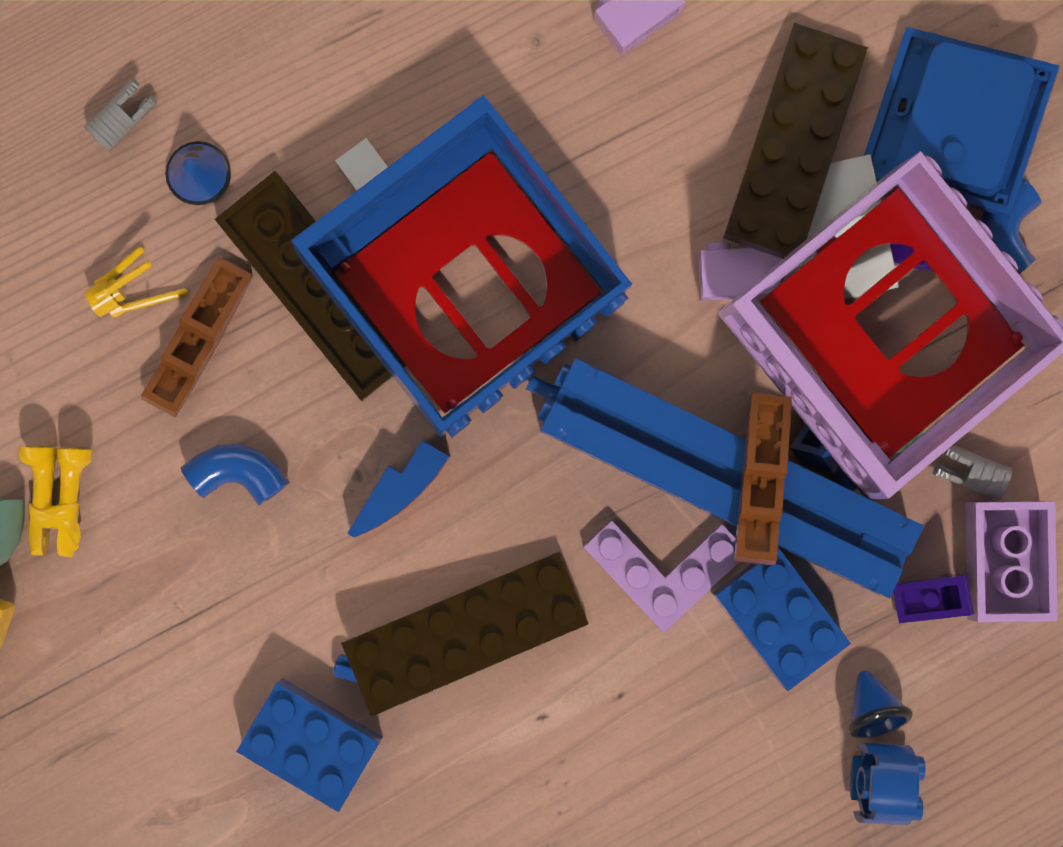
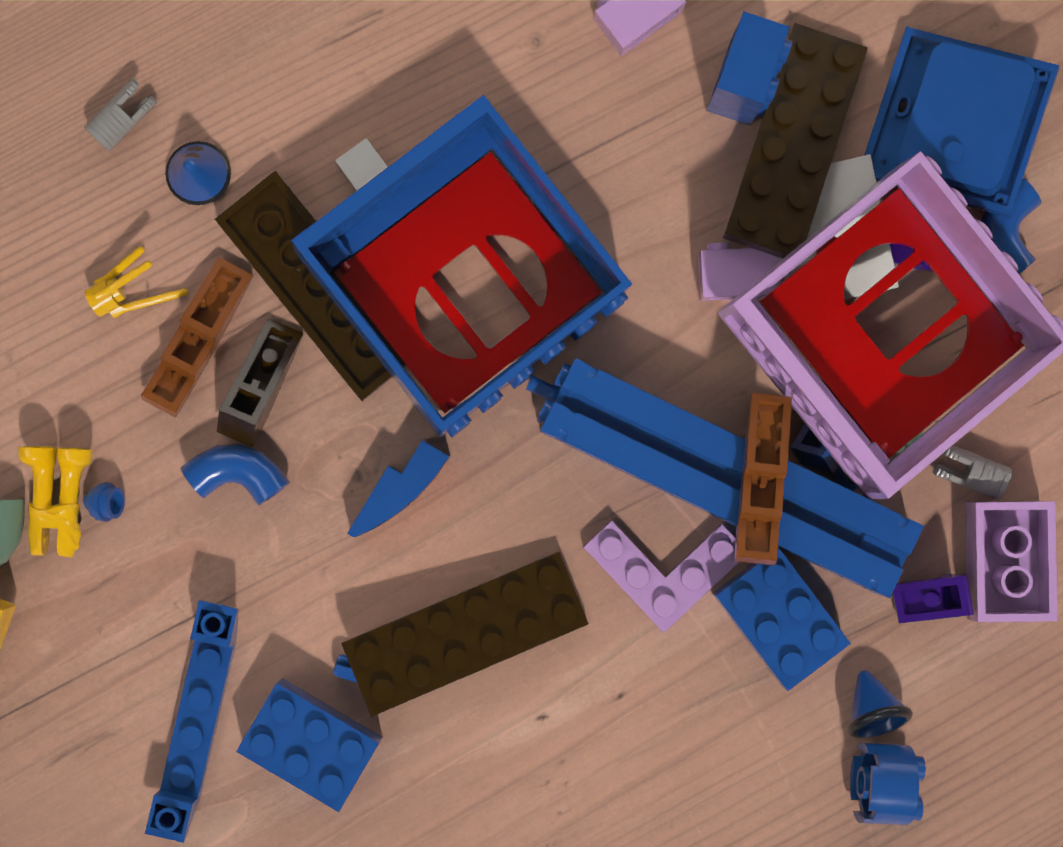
(104, 502): none -> blue plate
(196, 721): none -> blue slope
(258, 383): none -> dark brown slope
(750, 69): none -> blue brick

